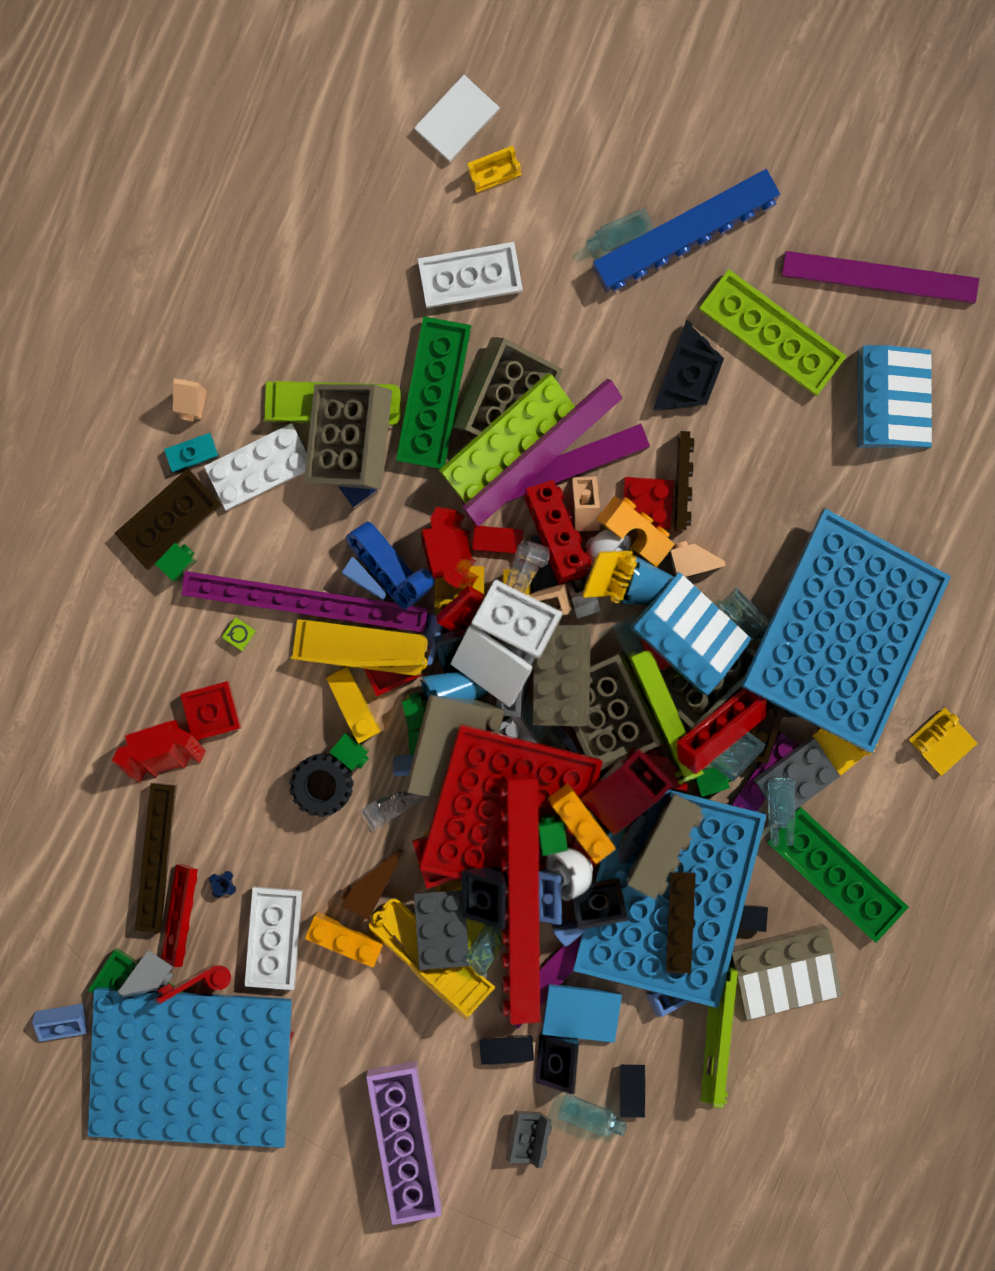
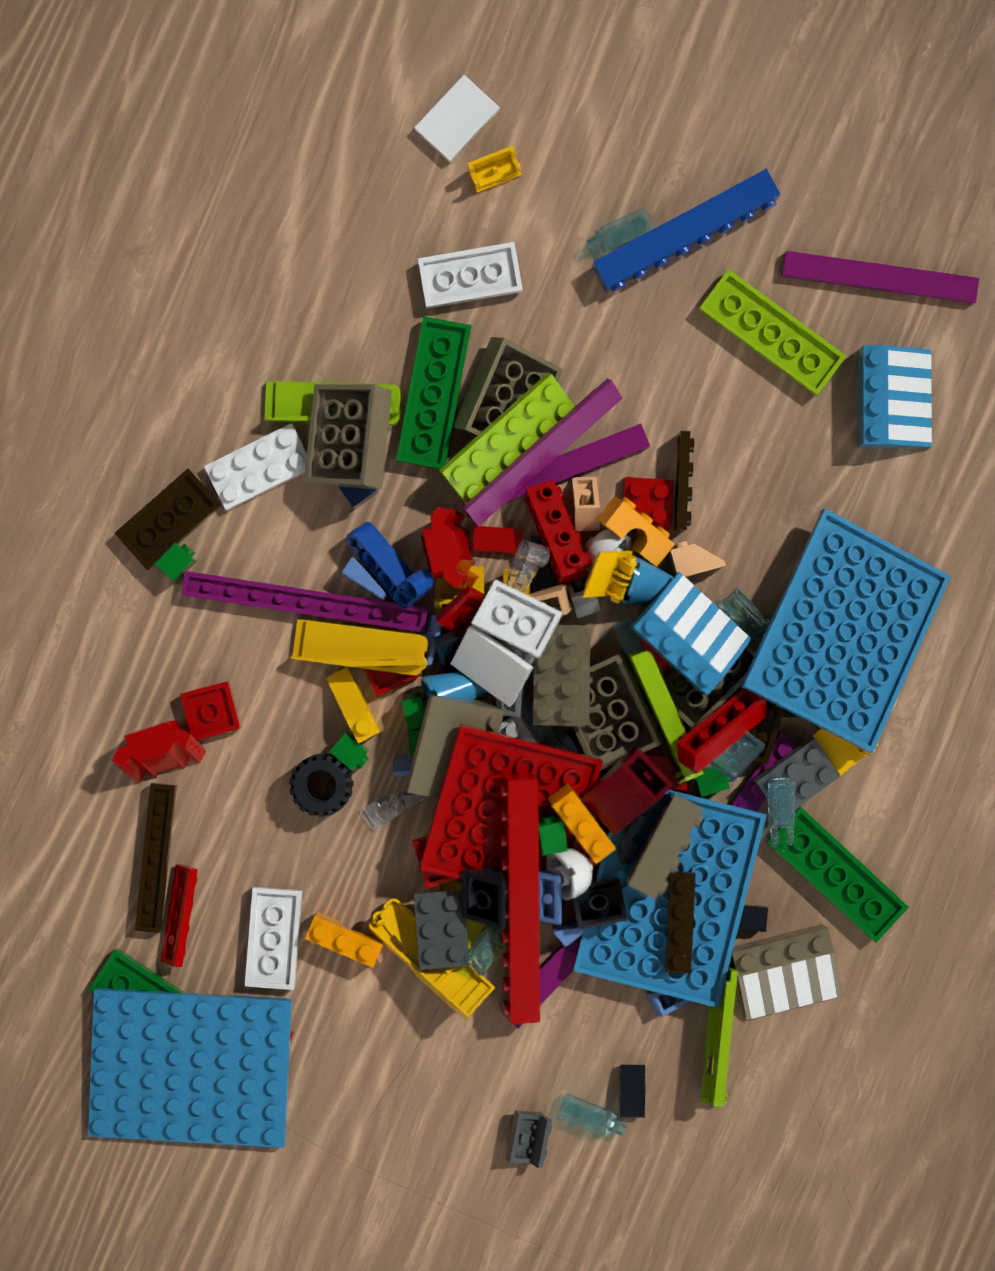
(60, 1022): medium blue slope -> none
(147, 976): light grey slope -> none
(188, 399): light nougat slope -> none
(191, 452): teal plate -> none
(213, 977): red door -> none
(217, 889): dark blue plate -> none
(239, 634): lime tile -> none
(367, 890): reddish brown slope -> none
(404, 1142): lavender brick -> none
(506, 1050): black slope -> none
(557, 1062): black slope -> none
(581, 1013): dark azure tile -> none
(690, 372): black wing -> none
(943, 741): yellow hinge -> none

